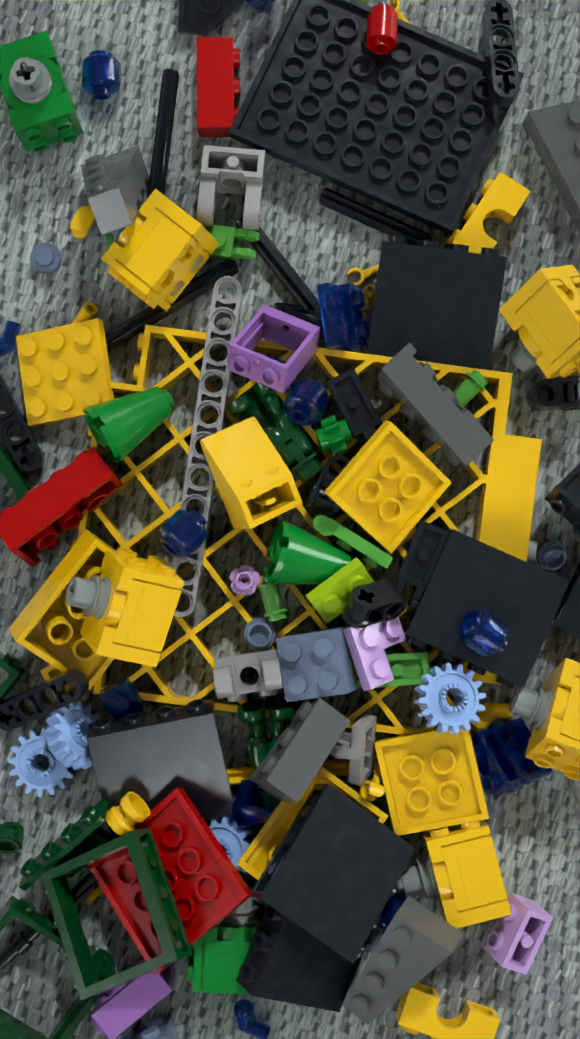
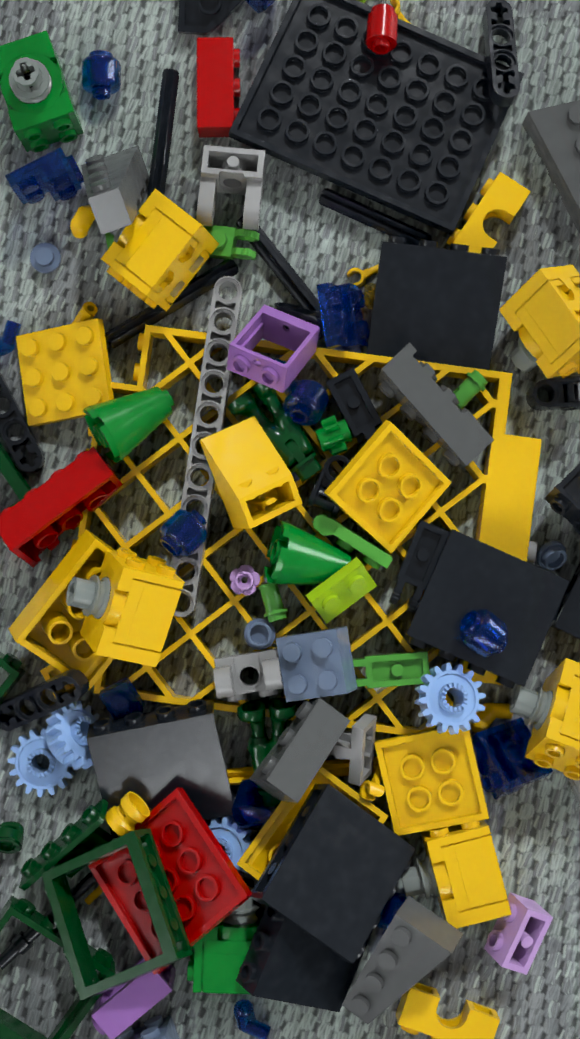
(46, 174): none -> clear blue plate
(368, 651): lavender plate -> none
(374, 604): black piece -> none

